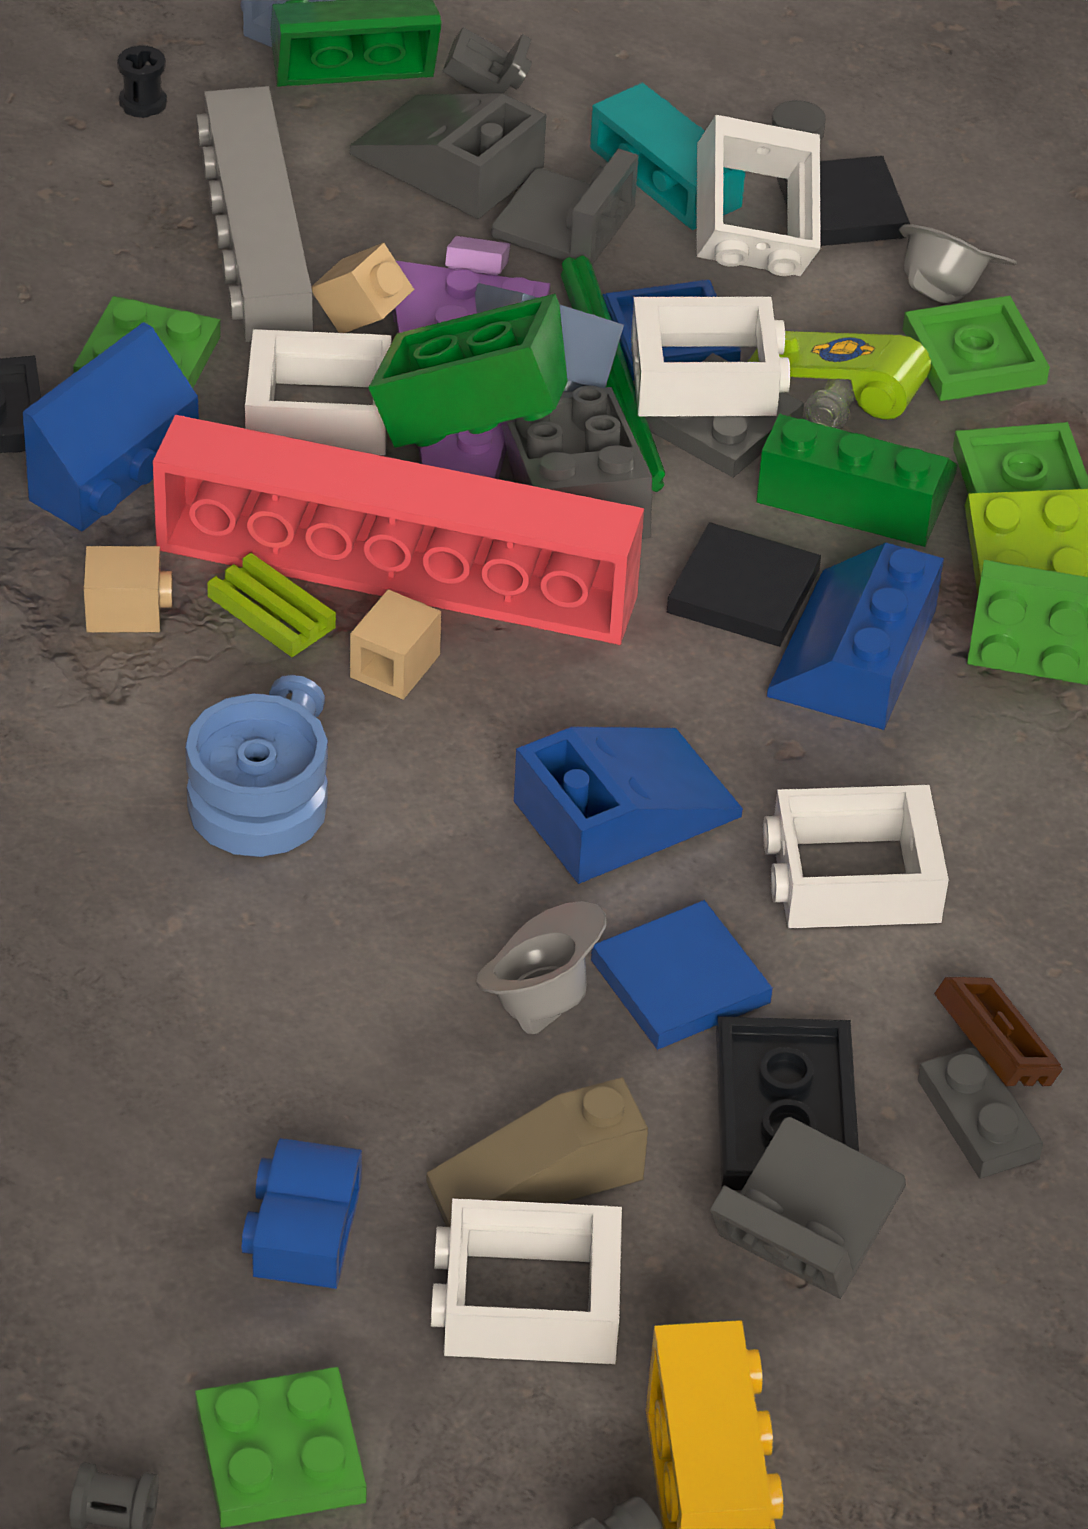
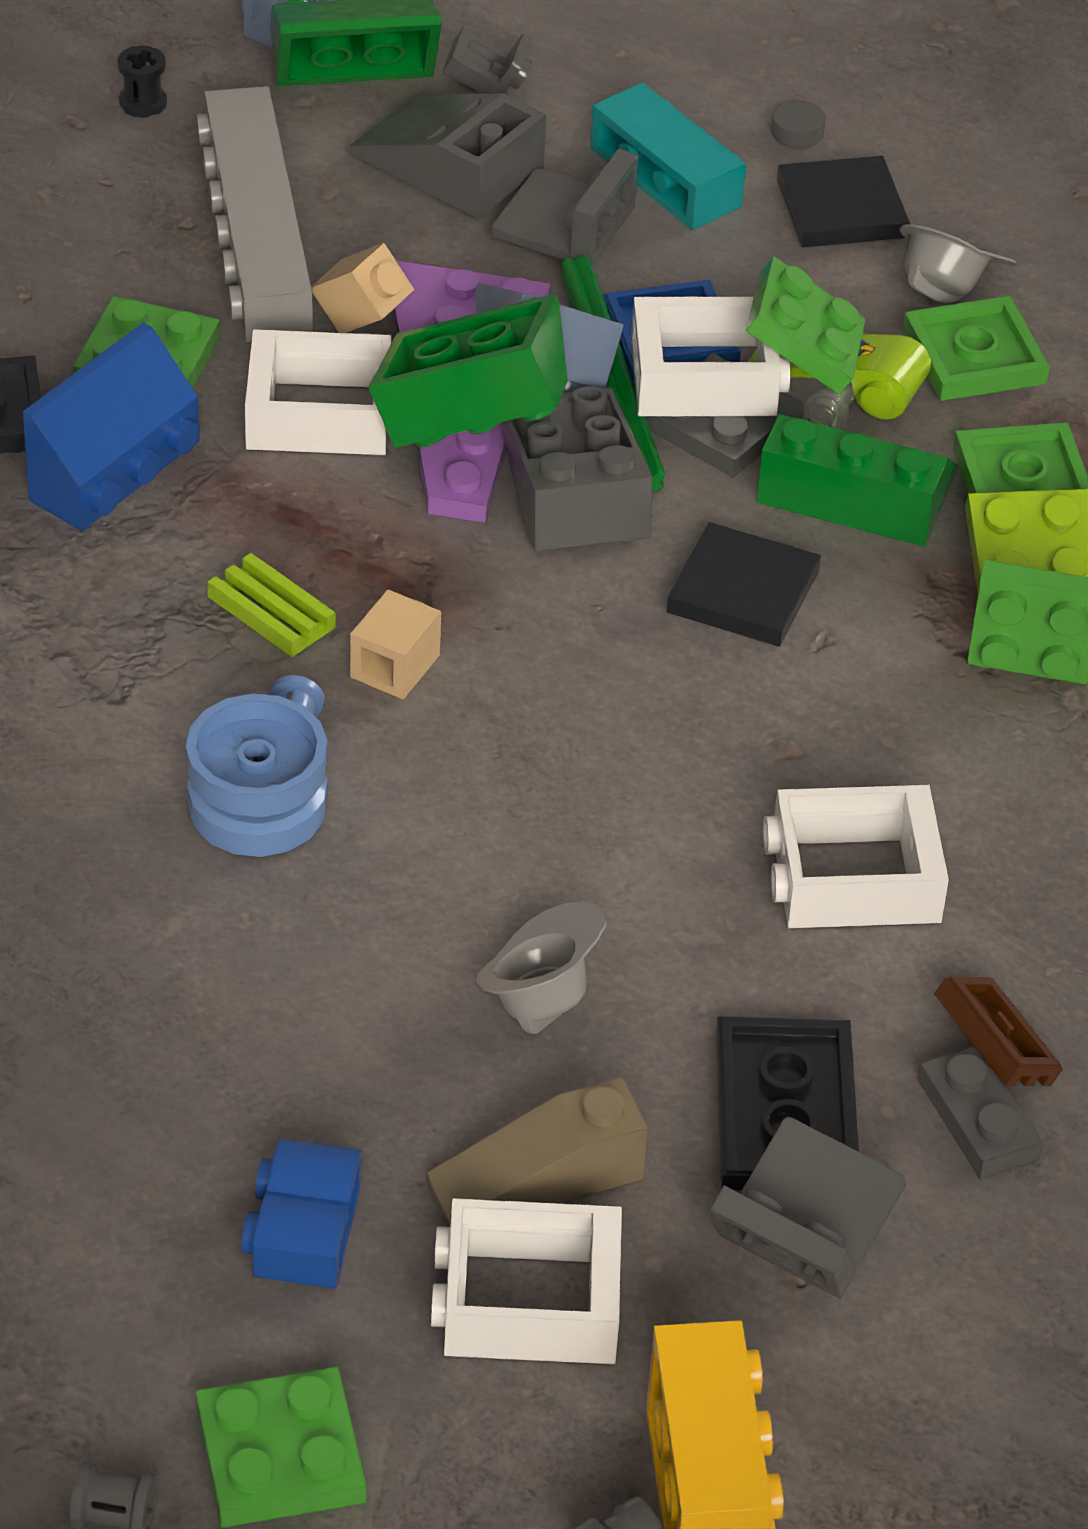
(125, 589): tan brick -> none
(398, 527): coral brick -> none
(477, 255): lavender tile -> none
(617, 795): blue slope -> none
(681, 974): blue tile -> none
(768, 152): white window -> none
(806, 324): none -> bright green plate
(860, 635): blue slope -> none

